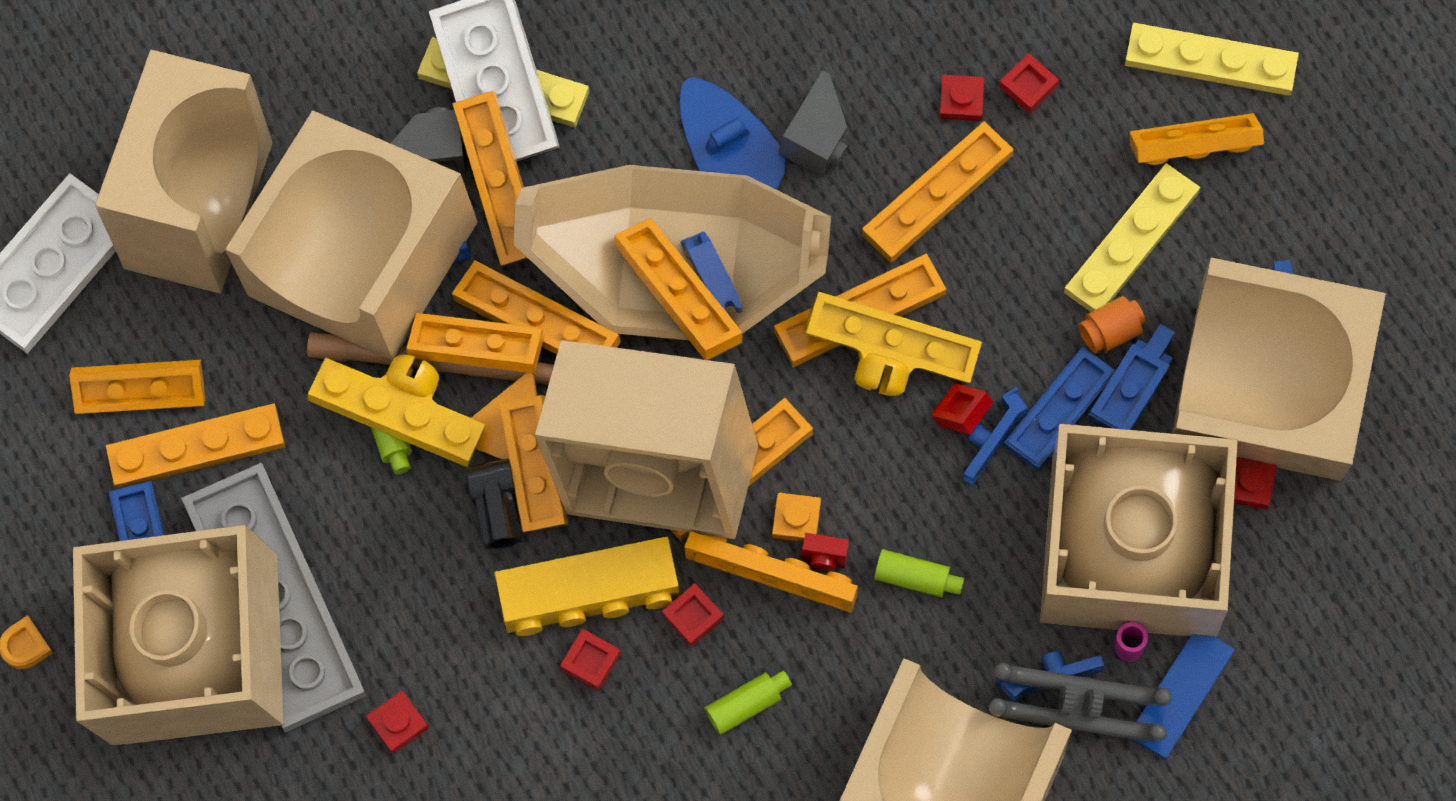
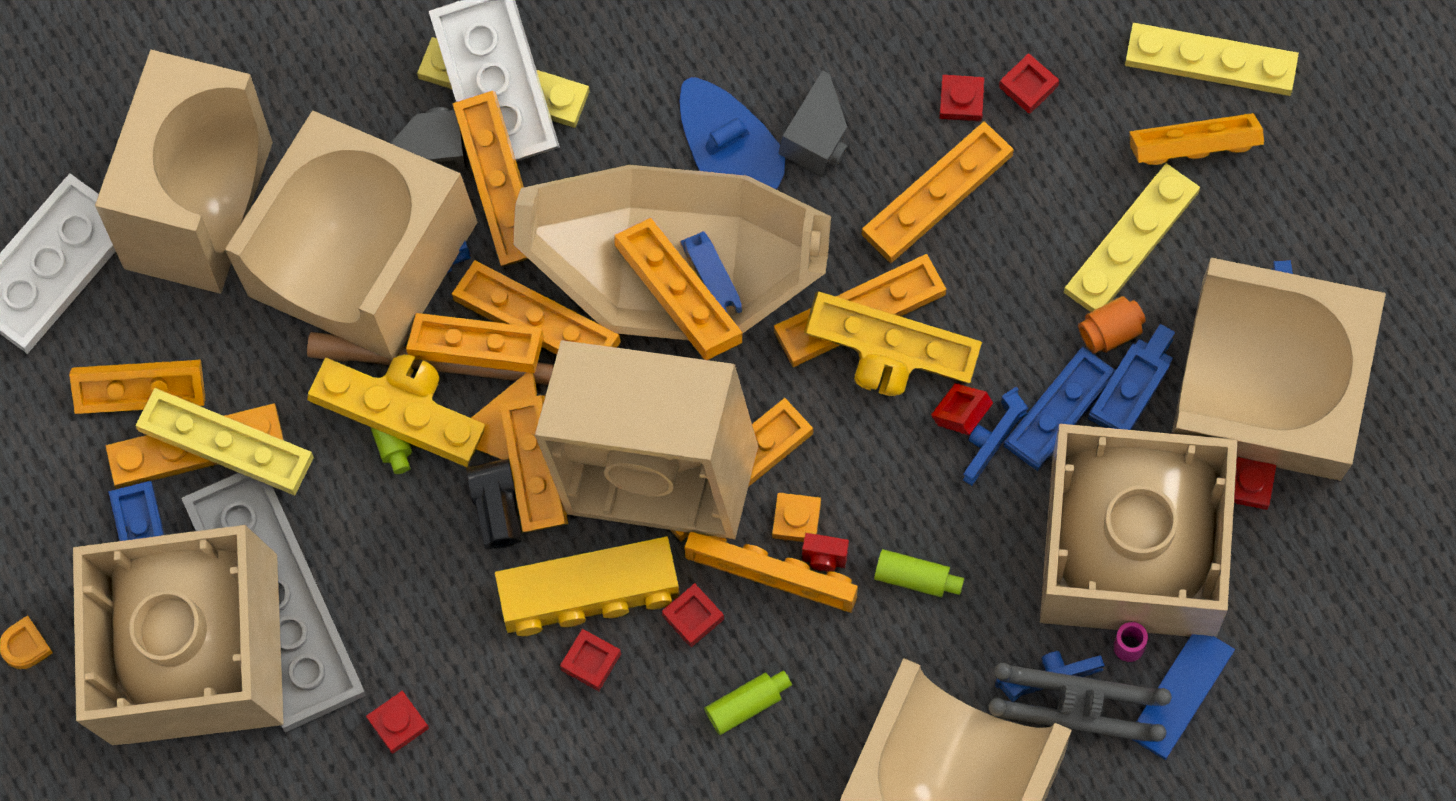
(224, 441): none -> light yellow plate

